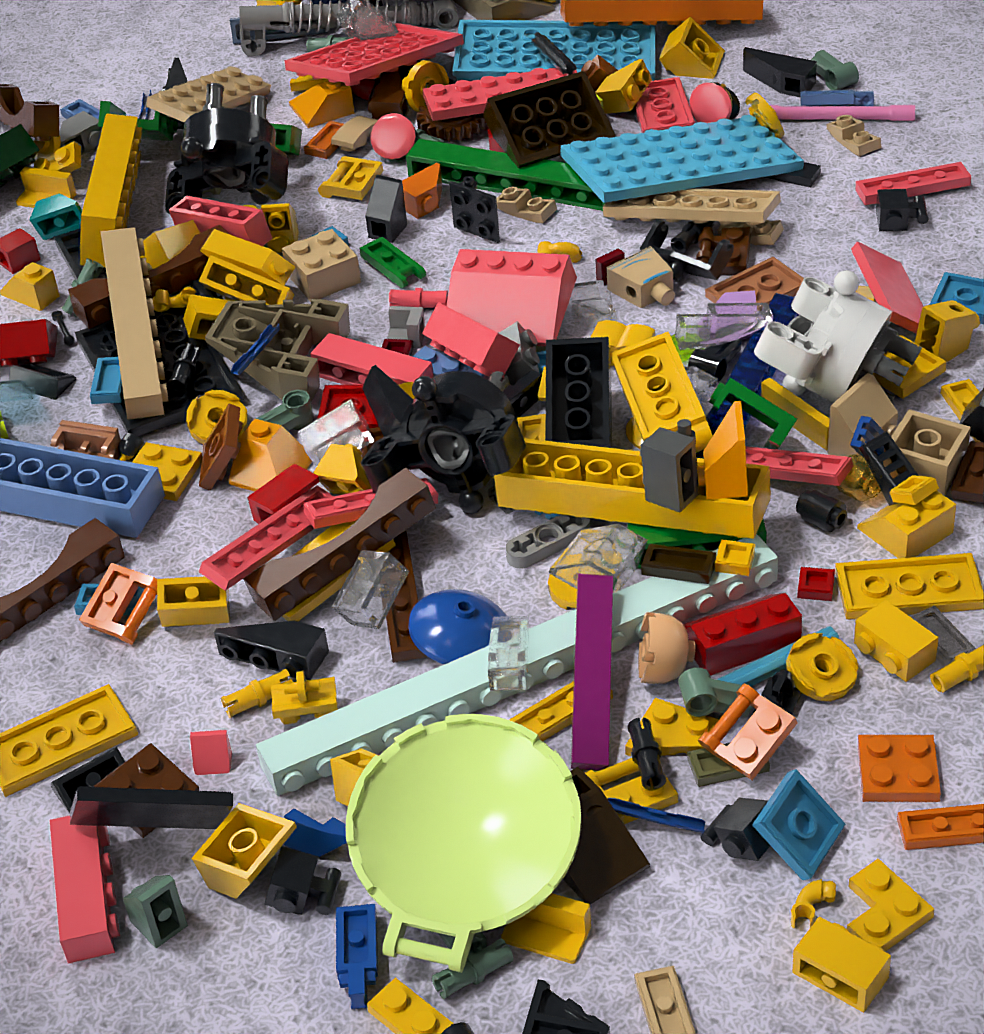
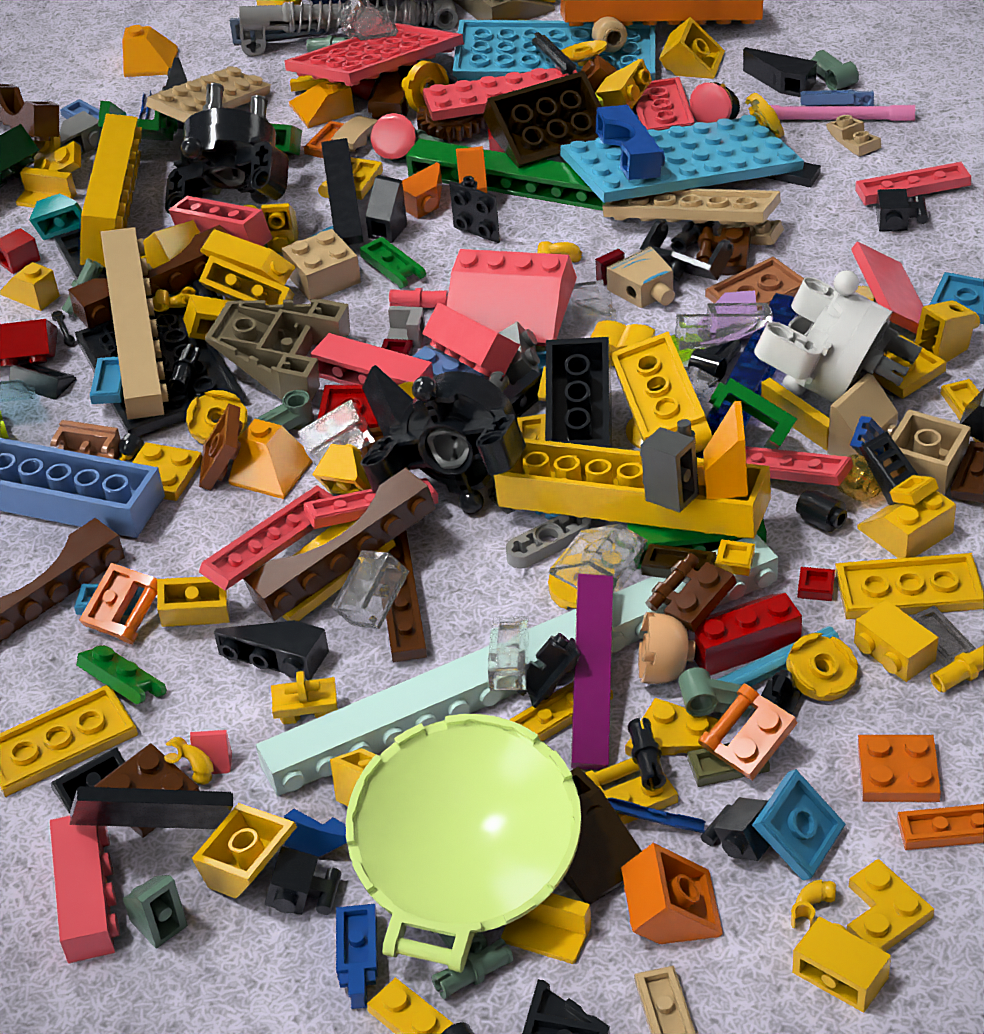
(119, 674): none -> green hinge
(146, 52): none -> light orange slope
(200, 762): none -> yellow arm
(244, 361): blue piece -> none
(254, 694): yellow pin -> none
(281, 491): red panel -> none
(342, 191): none -> black tile
(452, 624): blue dish -> none
(472, 163): none -> orange slope
(522, 205): tan slope -> none
(559, 657): none -> black hinge
(584, 51): none -> yellow dish
(611, 31): none -> tan head
(639, 152): none -> blue arch
(670, 897): none -> orange slope
(700, 595): none -> reddish brown plate

